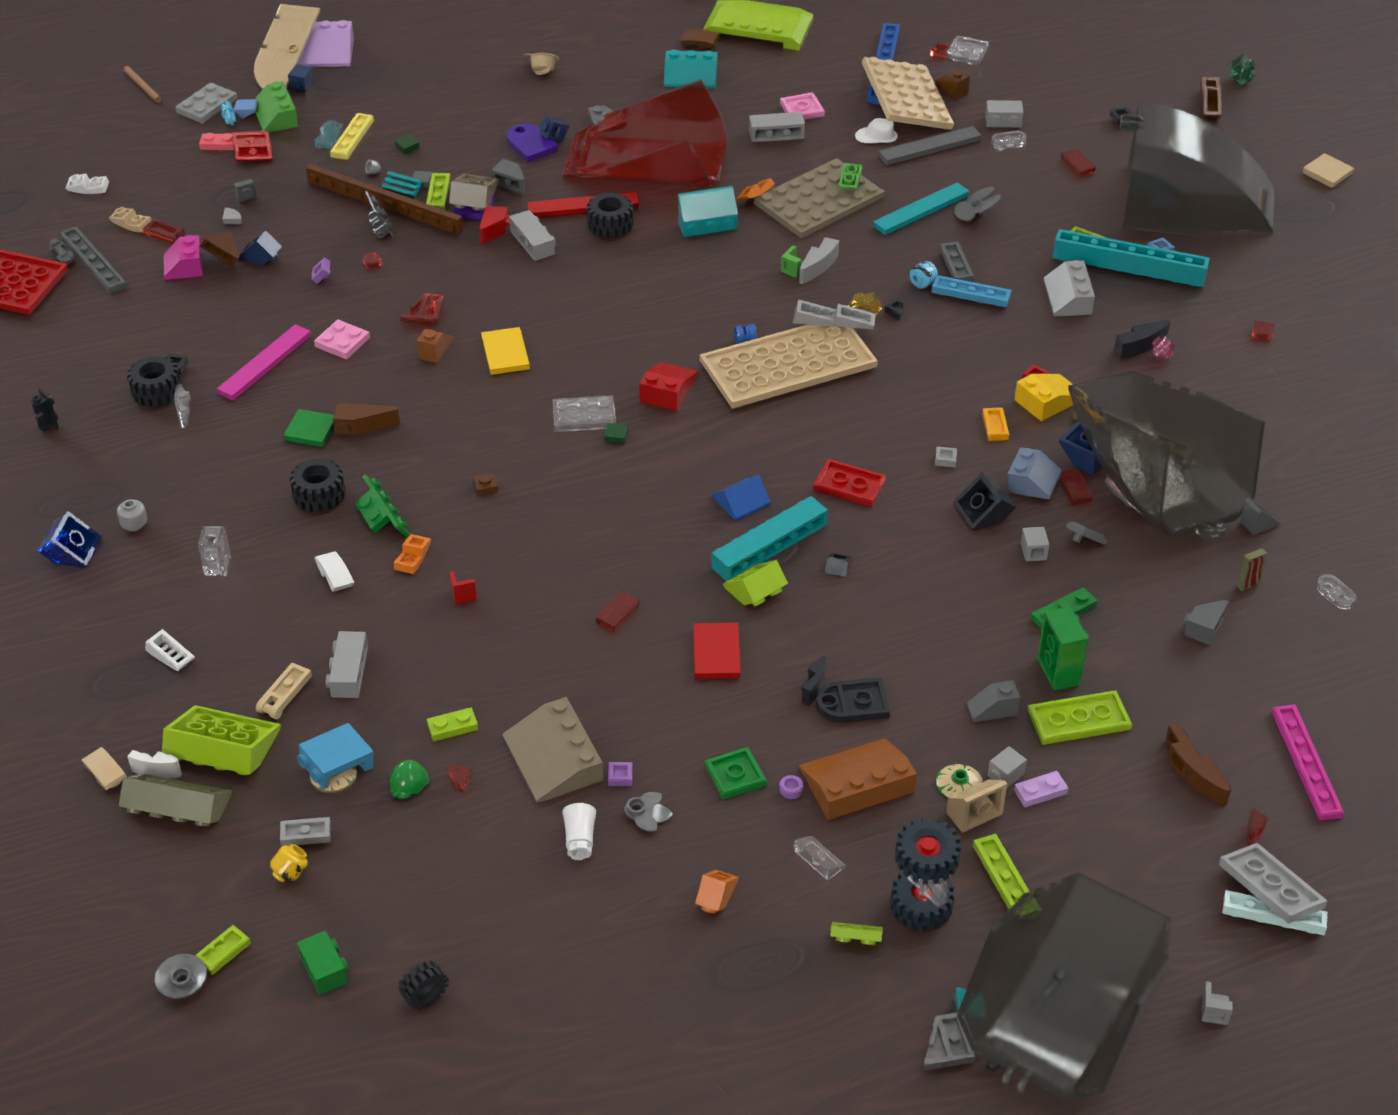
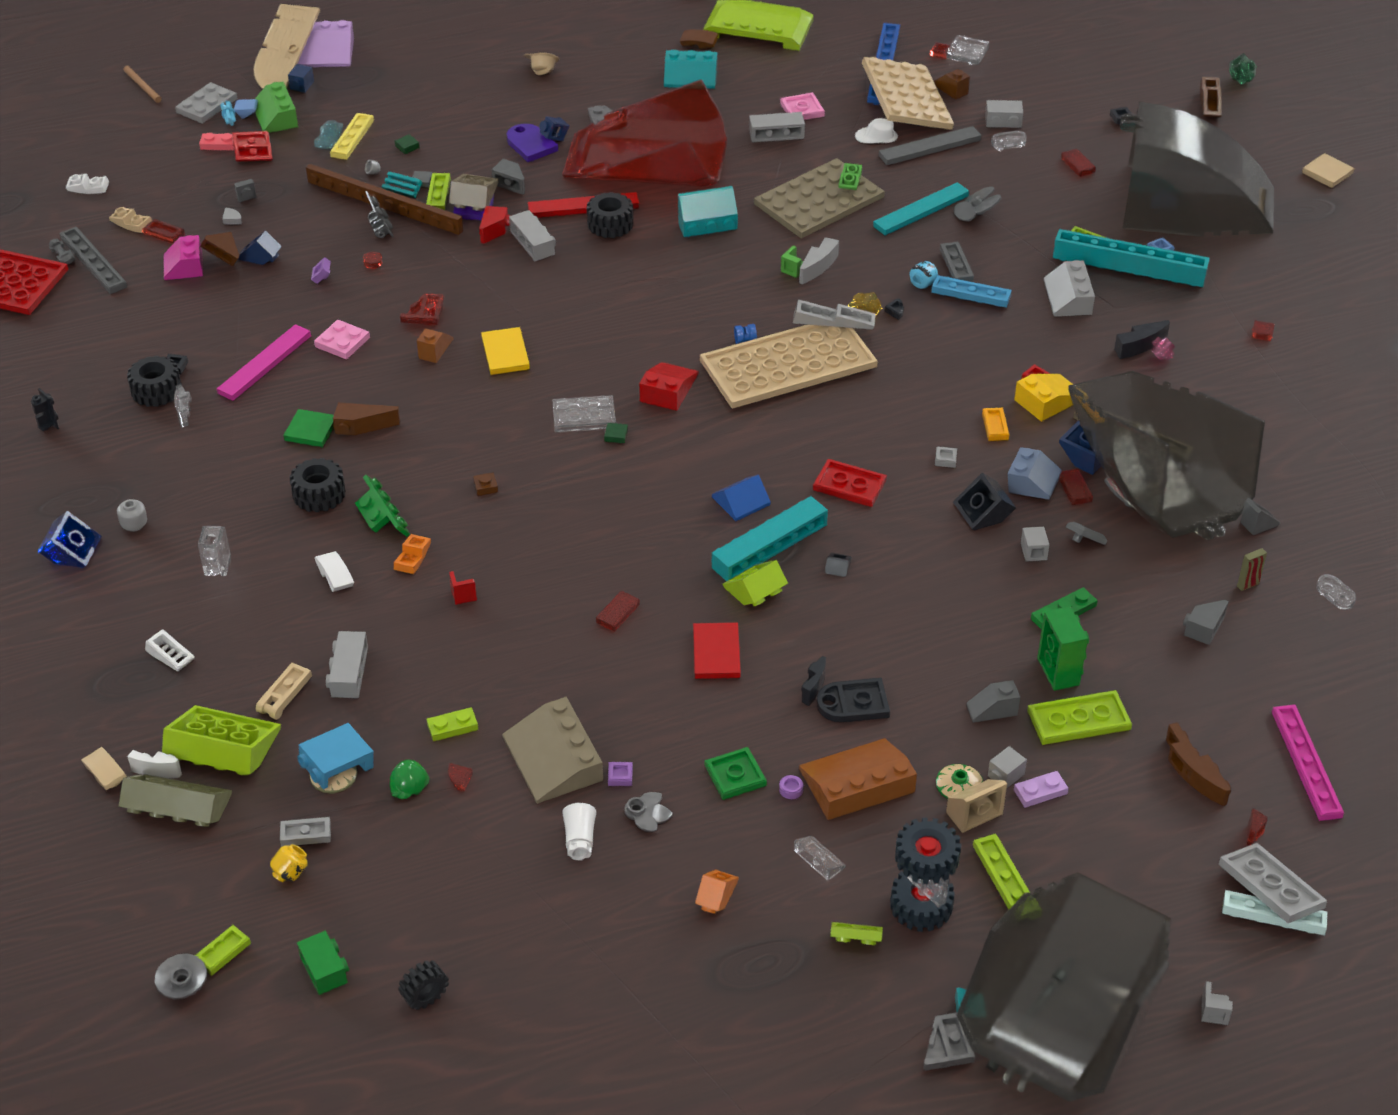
(755, 190): orange slope -> none

